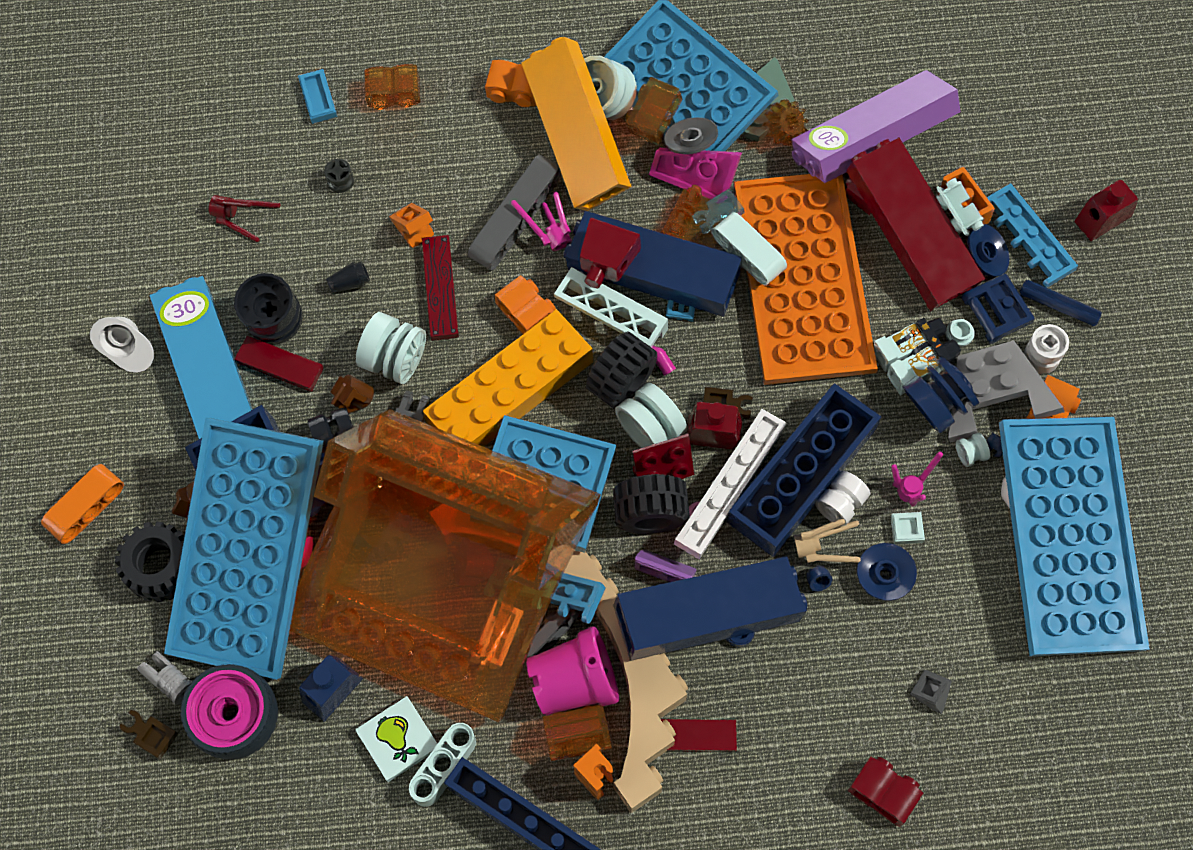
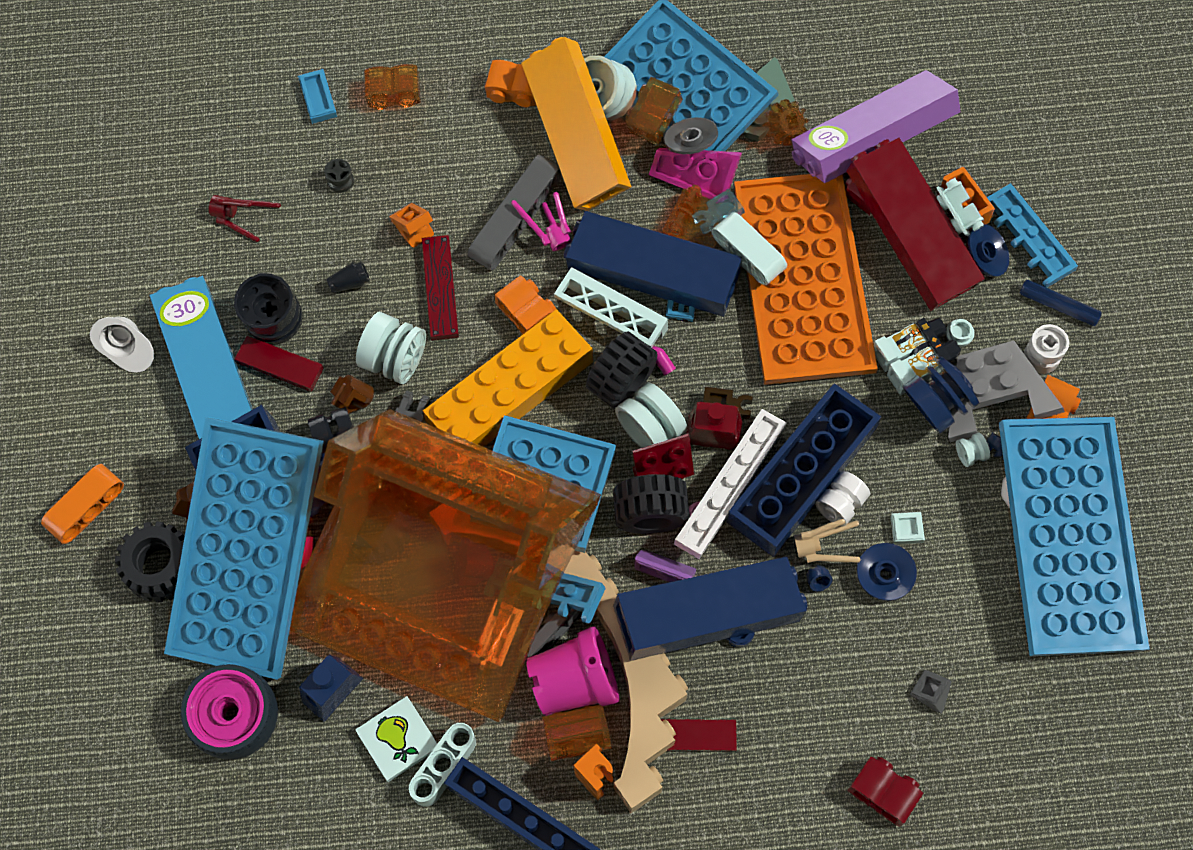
(151, 736): dark brown plate -> none
(168, 680): light grey hinge -> none
(607, 252): dark red torso -> none
(912, 486): dark pink plant -> none
(1005, 303): dark blue plate -> none
(1114, 206): dark red torso -> none

